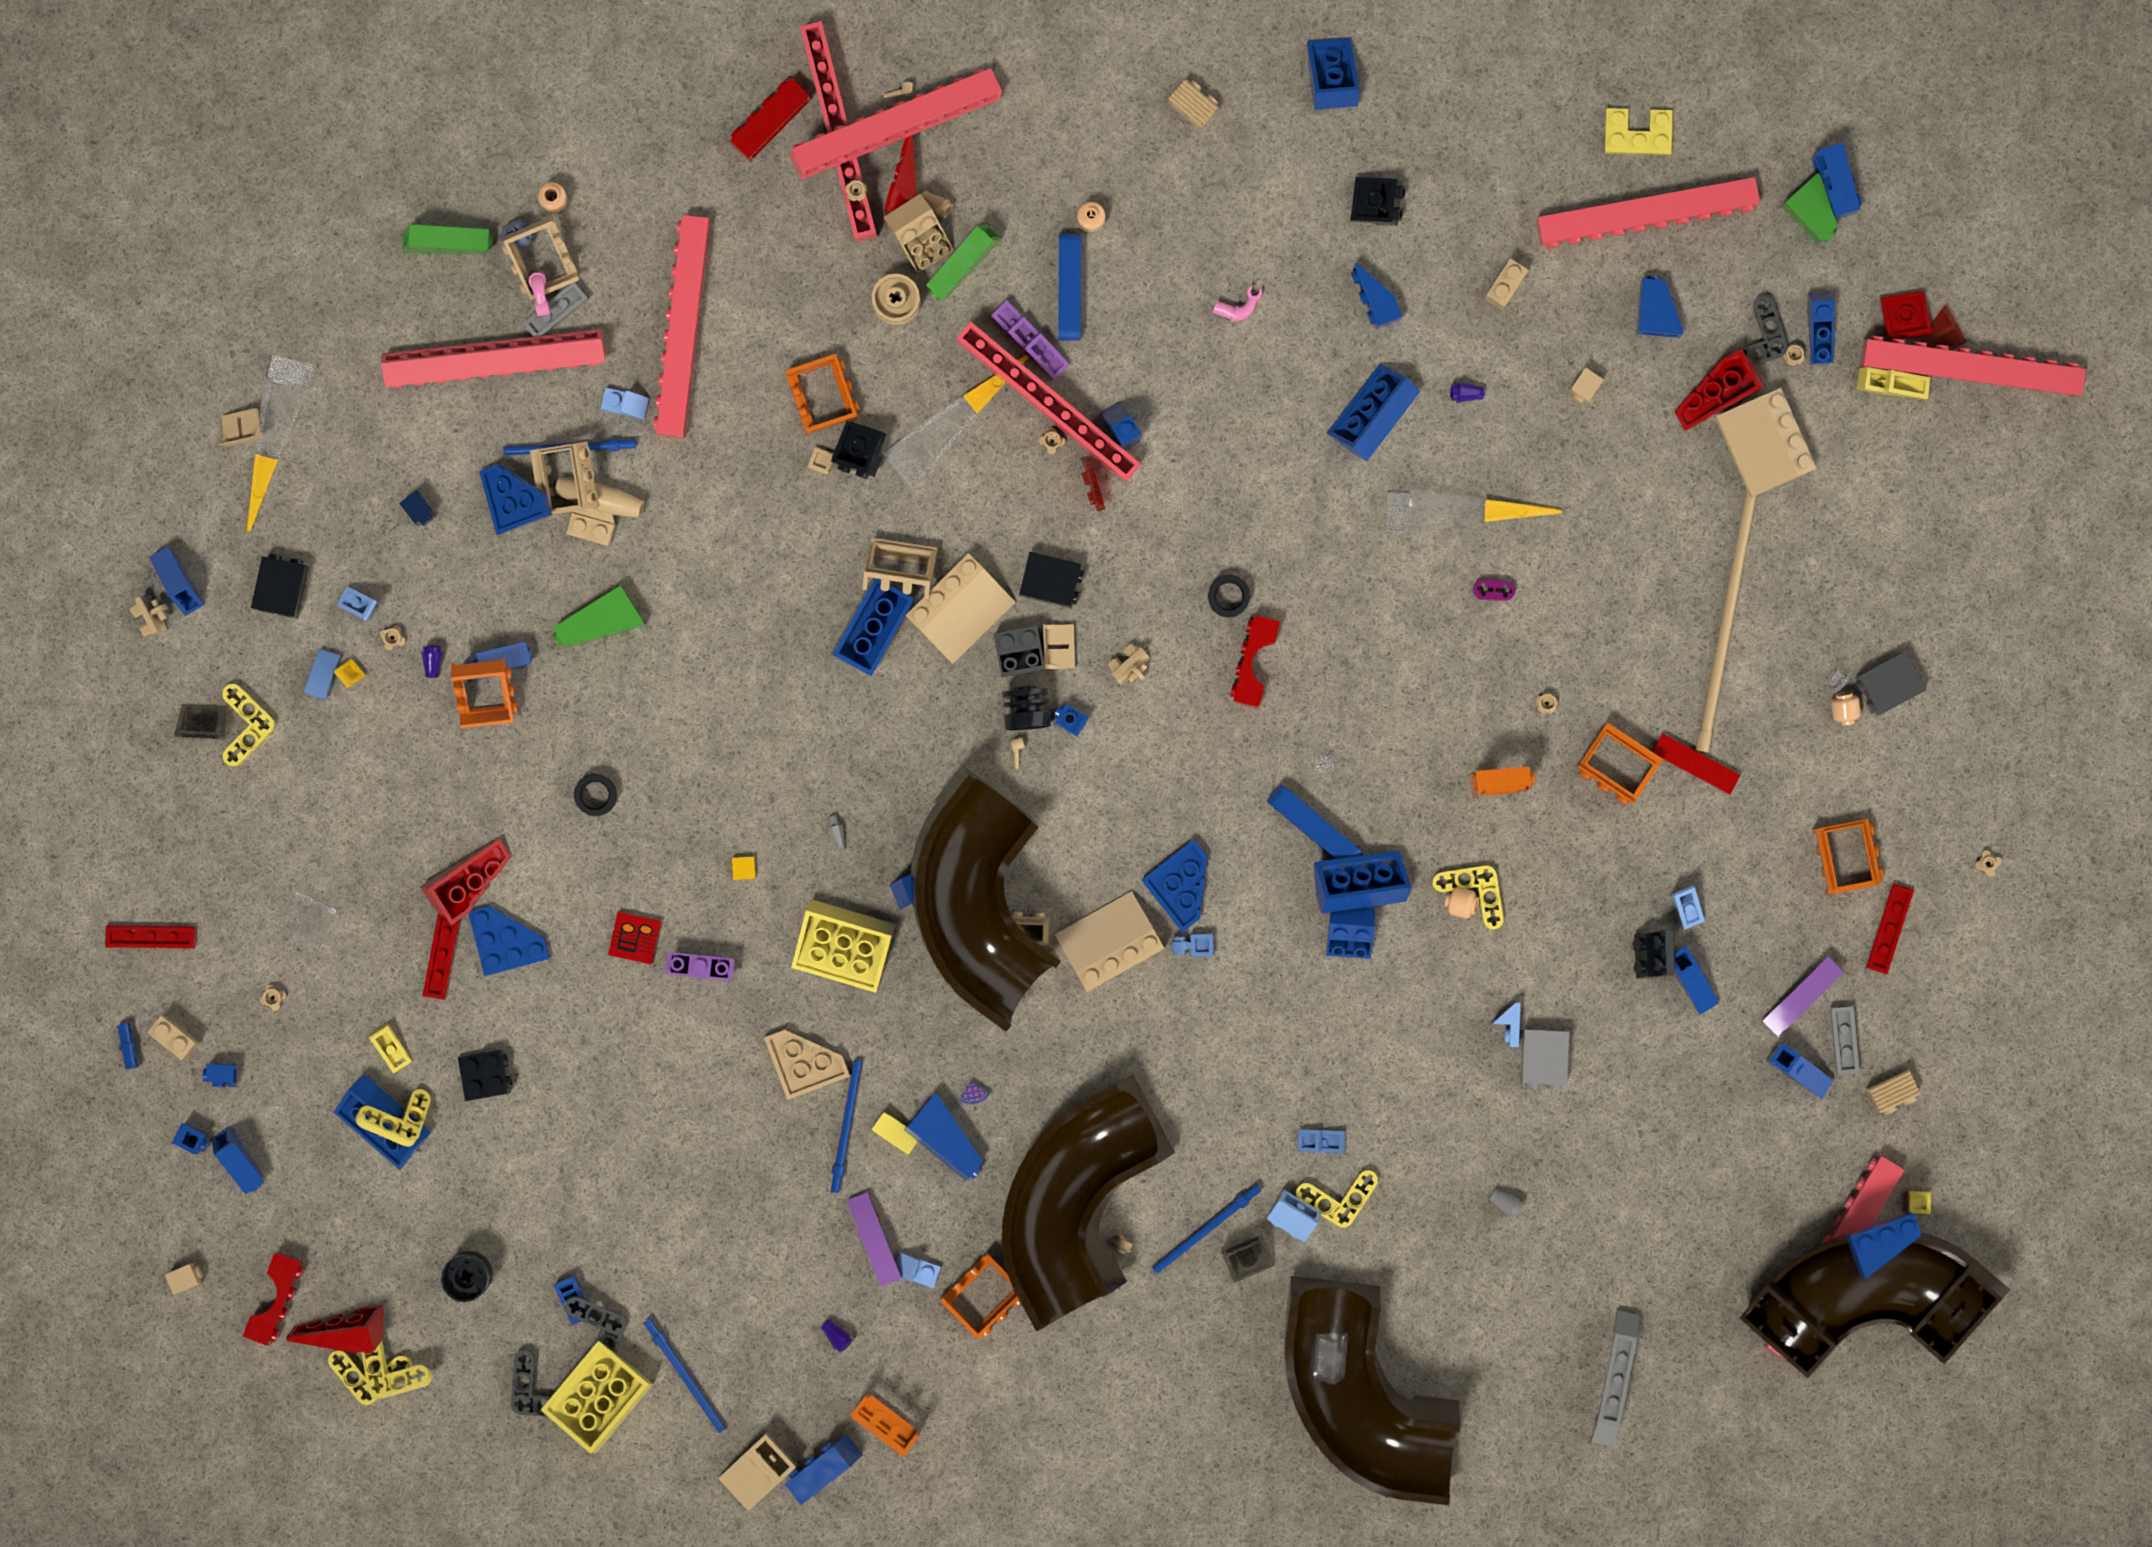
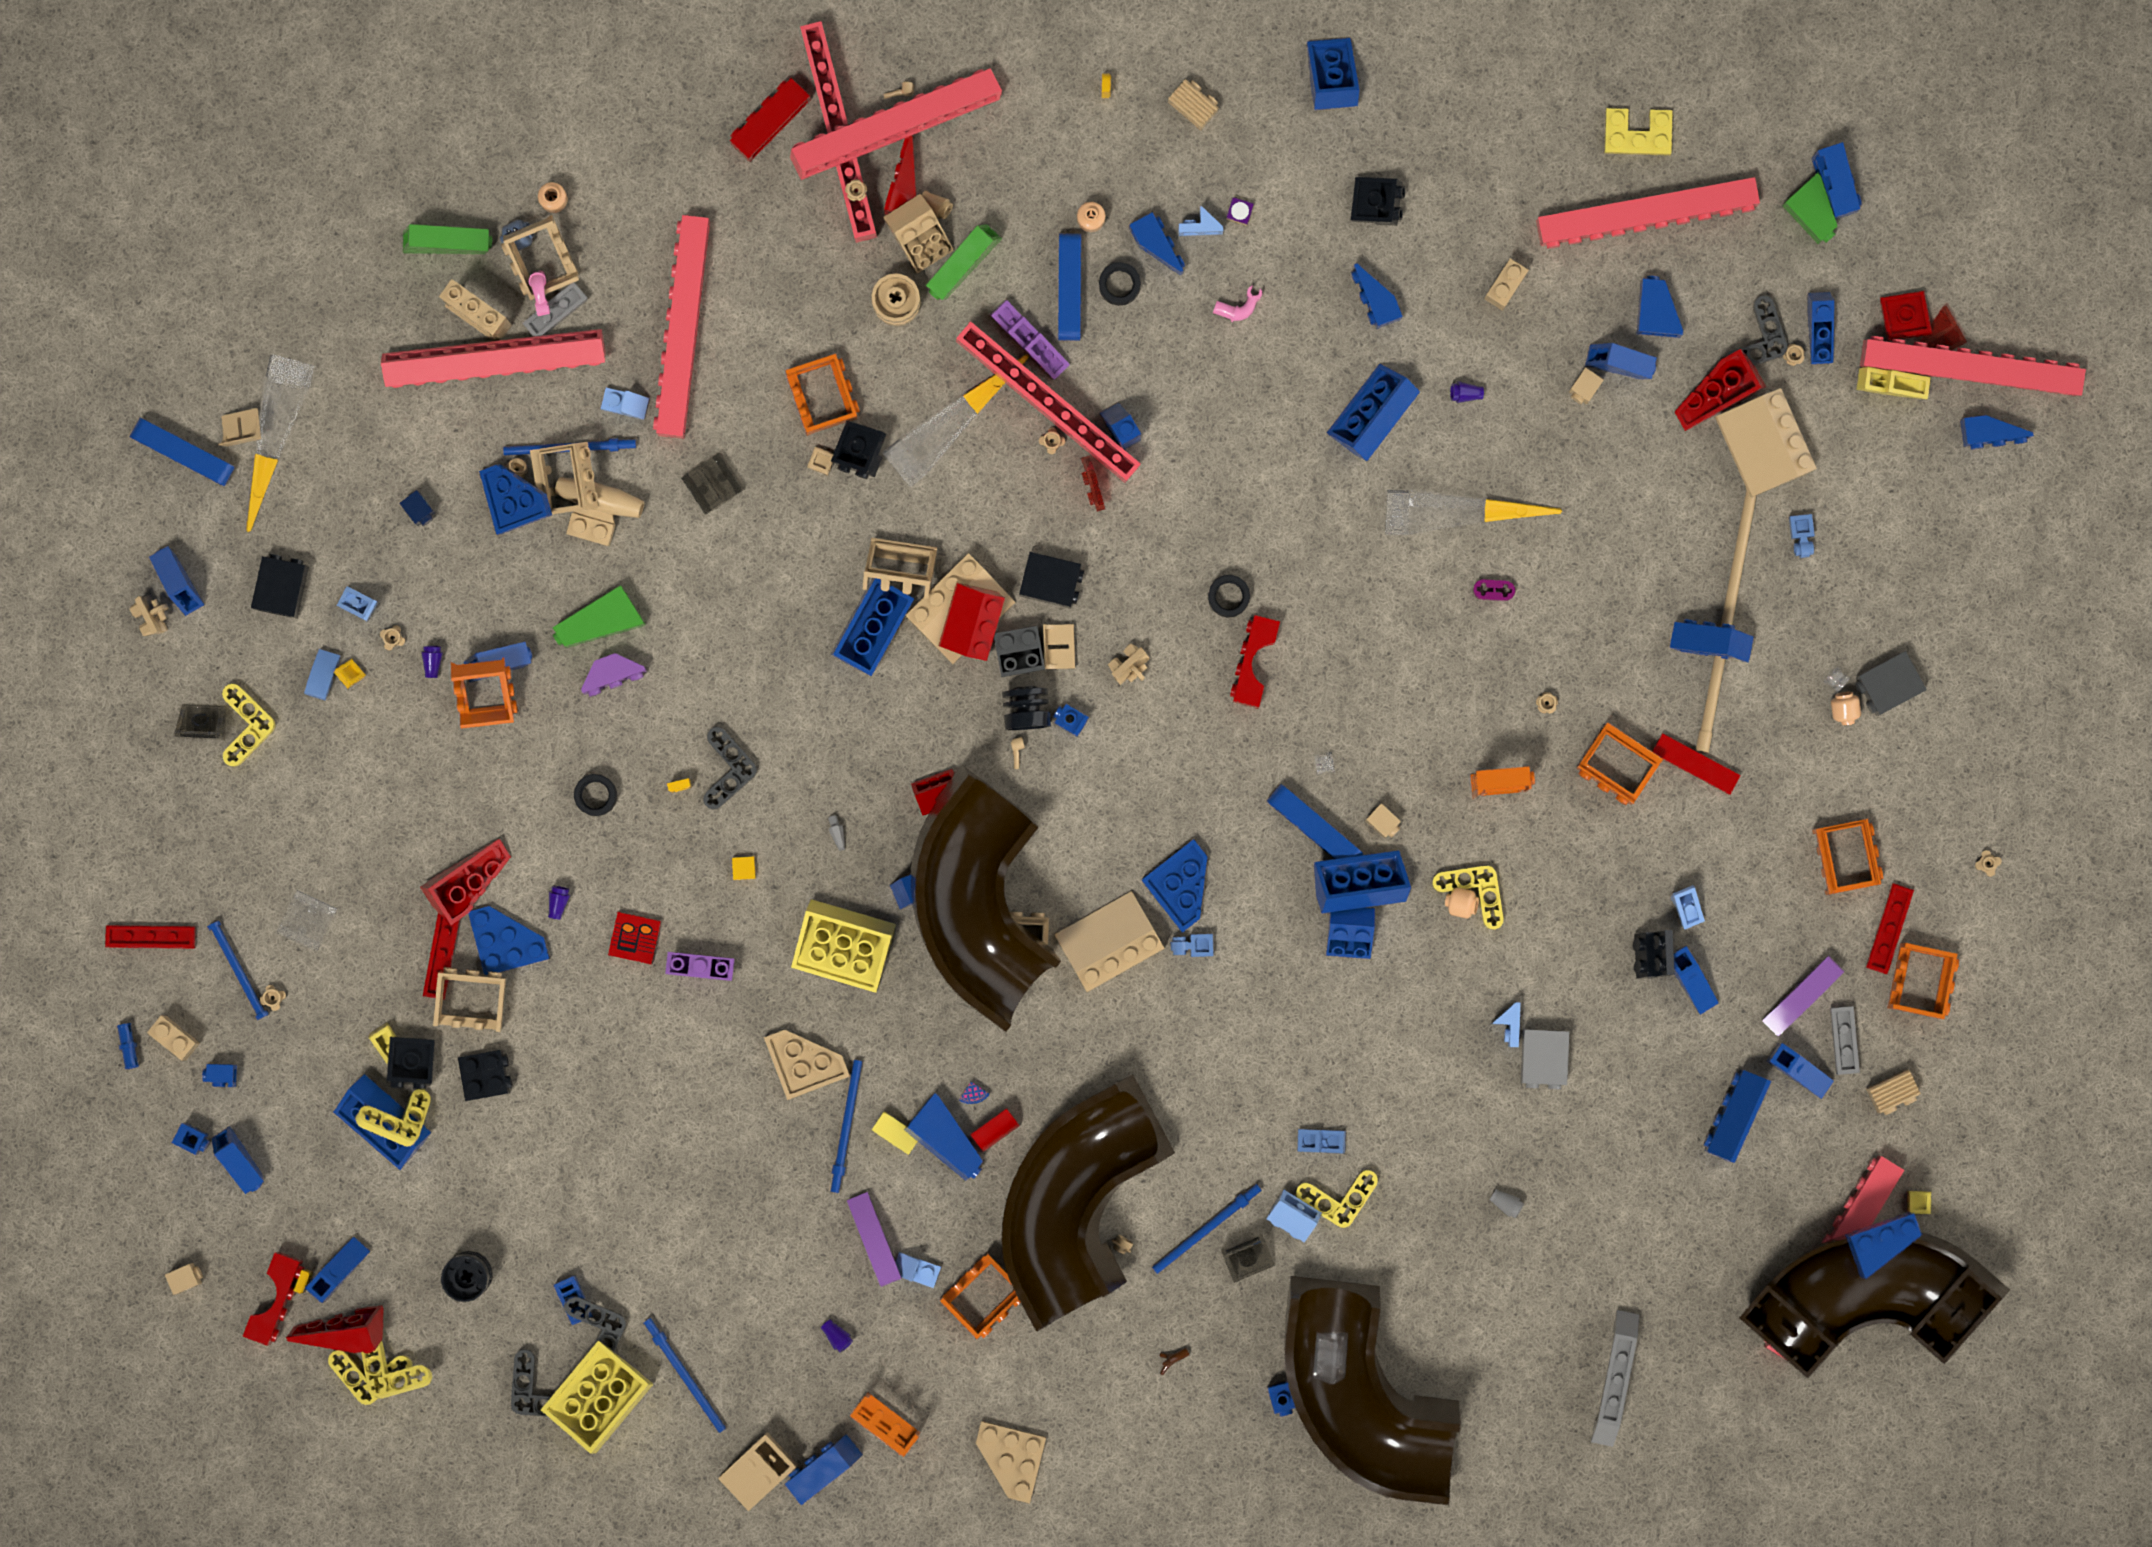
(182, 451): none -> blue beam
(235, 965): none -> blue bar
(303, 1281): none -> yellow tile
(337, 1270): none -> blue slope
(410, 1062): none -> black plate
(463, 1021): none -> tan window
(490, 322): none -> tan window
(519, 464): none -> tan plate
(557, 901): none -> dark purple cone
(611, 672): none -> medium lavender slope
(679, 785): none -> yellow tile
(712, 483): none -> clear smoke slope
(735, 773): none -> dark grey beam
(929, 788): none -> red brick
(971, 621): none -> red slope
(995, 1130): none -> red brick
(1012, 1458): none -> tan plate
(1106, 85): none -> yellow tile
(1124, 267): none -> black tyre
(1152, 240): none -> blue slope
(1173, 1358): none -> reddish brown bar
(1207, 226): none -> light blue slope
(1239, 211): none -> tile
(1276, 1391): none -> blue brick
(1383, 821): none -> tan brick
(1621, 361): none -> blue slope
(1711, 640): none -> blue wedge
(1737, 1115): none -> blue slope
(1802, 528): none -> medium blue plate
(1945, 986): none -> orange window
(1988, 430): none -> blue slope

